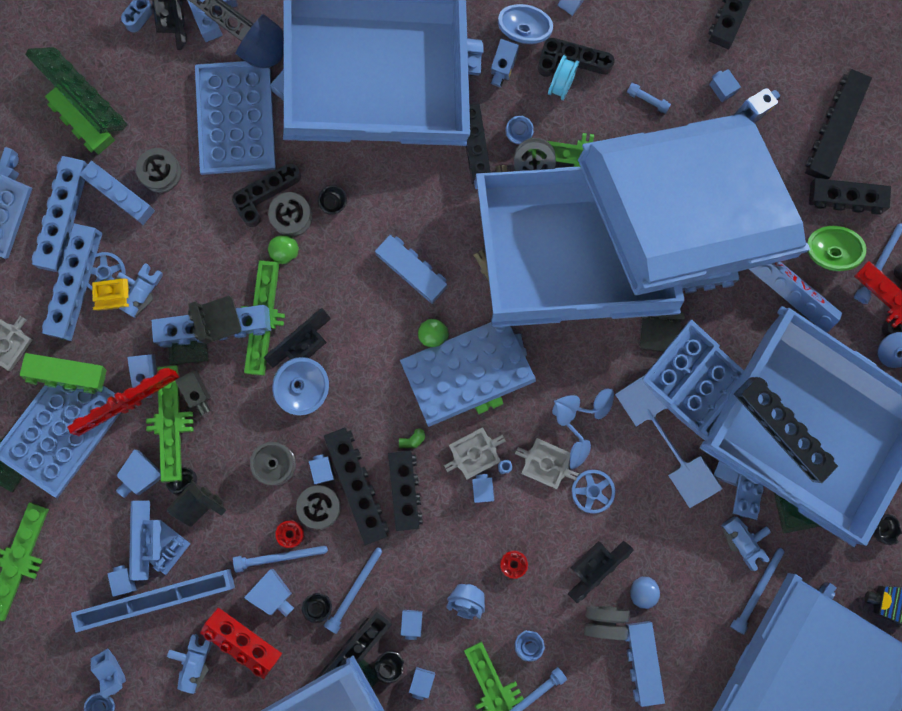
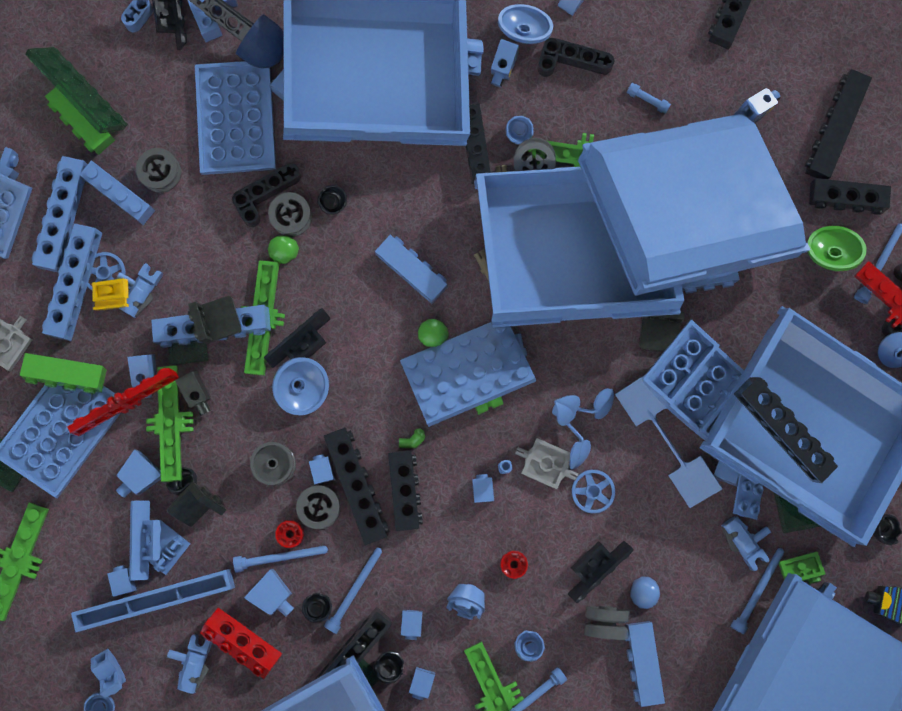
(474, 453): light grey plate -> none
(563, 77): medium azure wheel -> none
(724, 85): medium blue brick -> none
(799, 294): medium blue brick -> none
(806, 566): none -> bright green bracket

